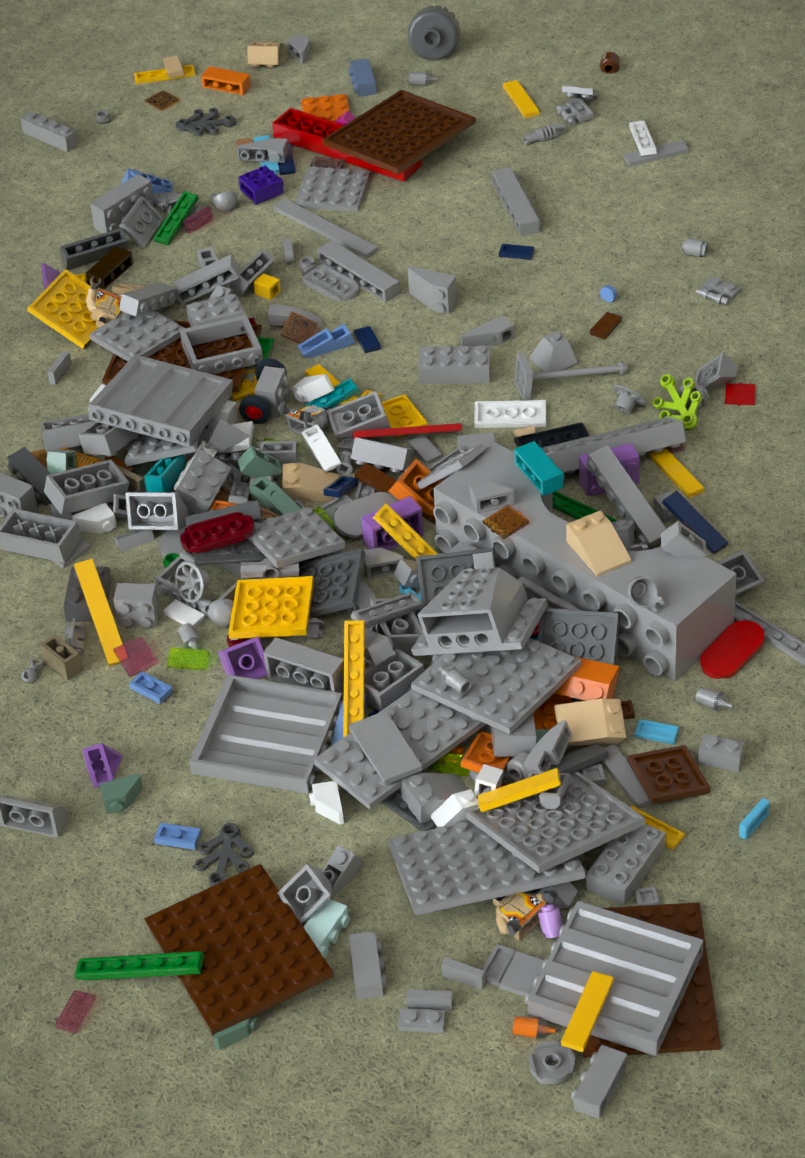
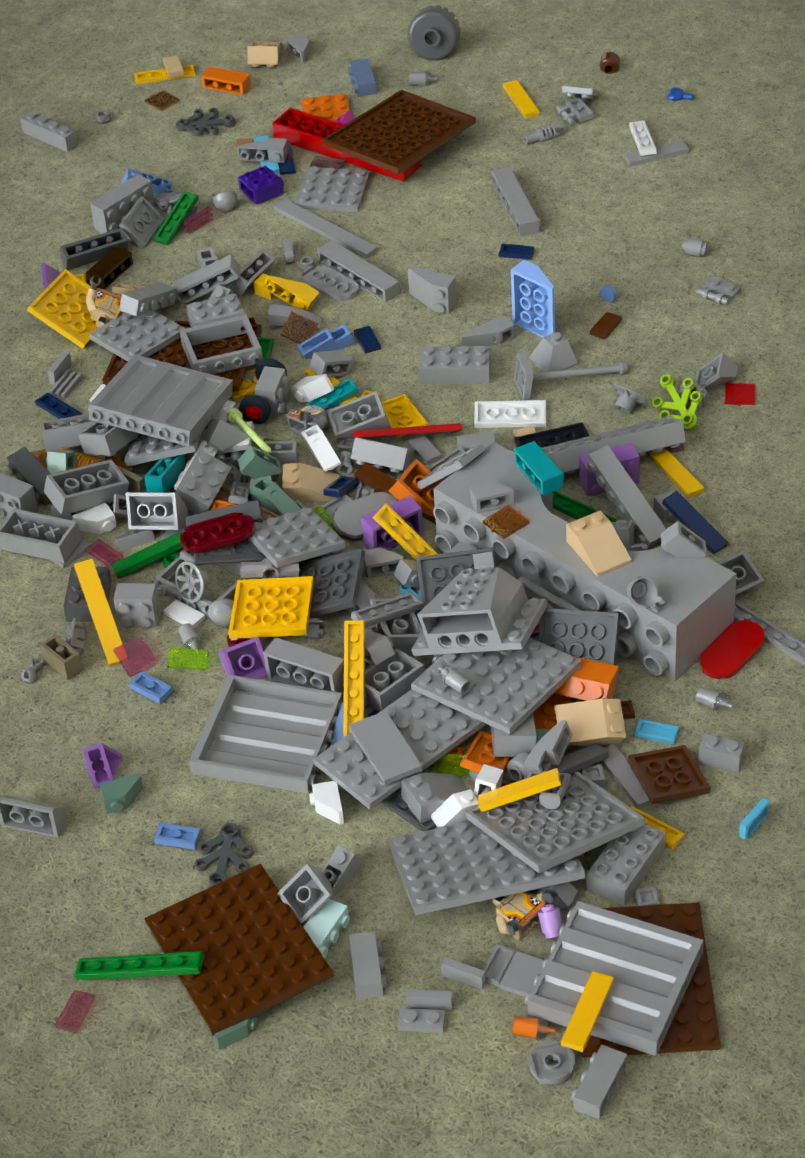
(56, 406): none -> dark blue tile
(63, 382): none -> light grey tile
(103, 553): none -> clear pink tile
(147, 555): none -> green tile
(235, 417): none -> yellowish green piece
(292, 292): none -> yellow slope
(332, 363): none -> light grey brick
(532, 299): none -> light blue slope
(678, 94): none -> blue rock

